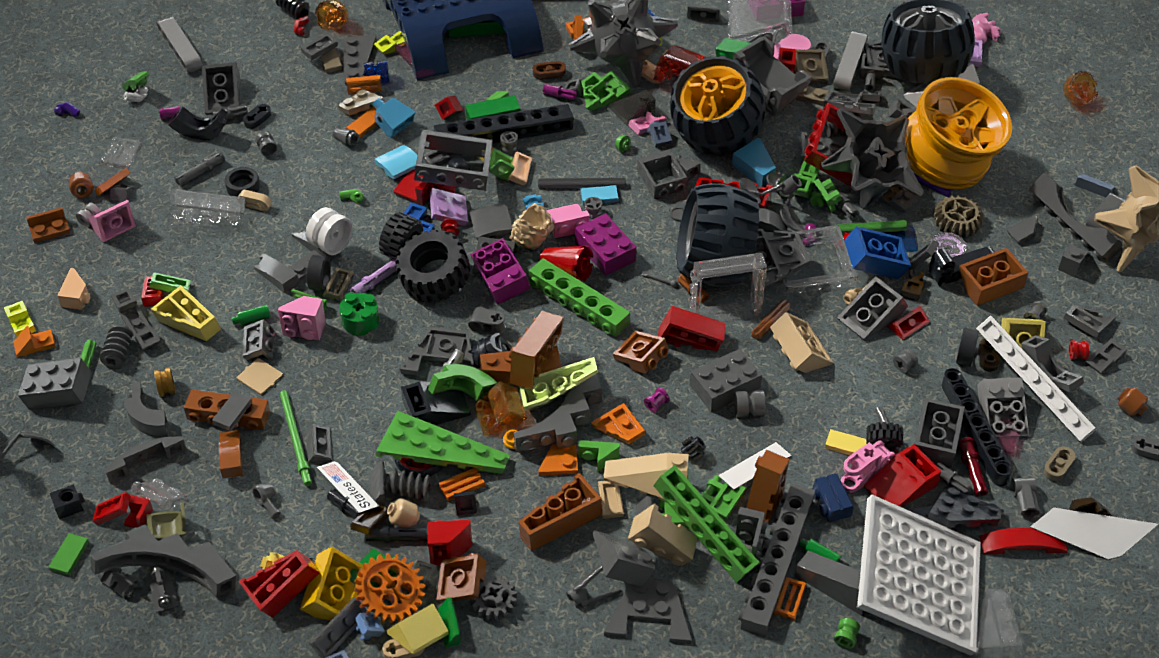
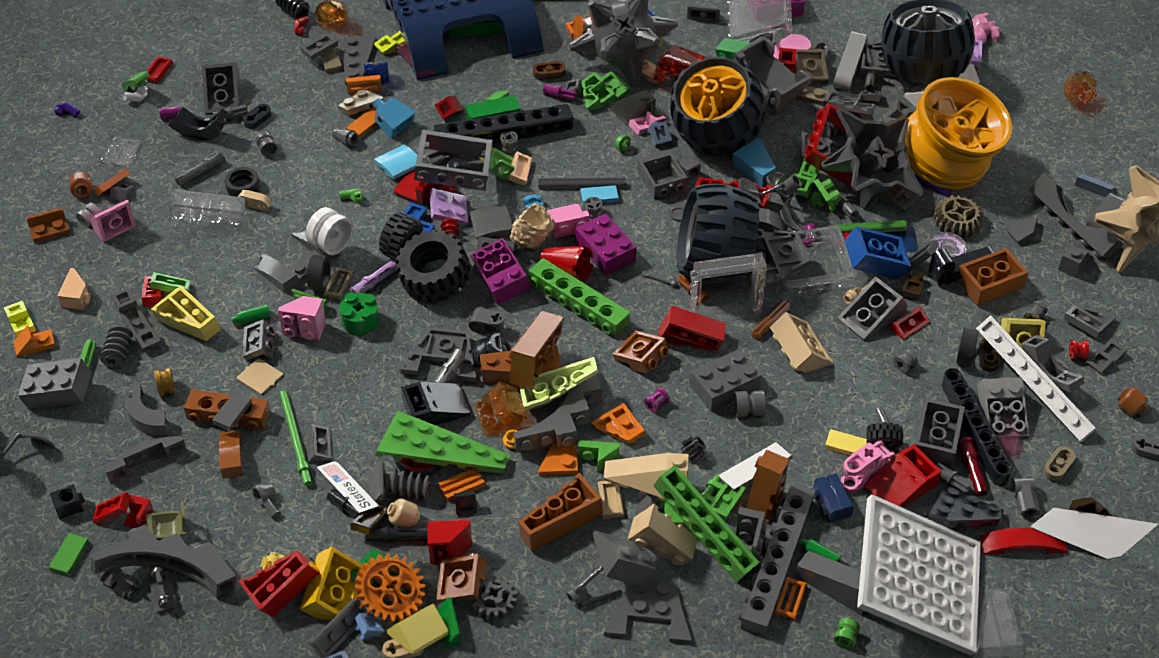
(158, 69): none -> red tile
(159, 492): clear plate -> none
(179, 44): light grey beam -> none
(462, 378): bright green arch -> none

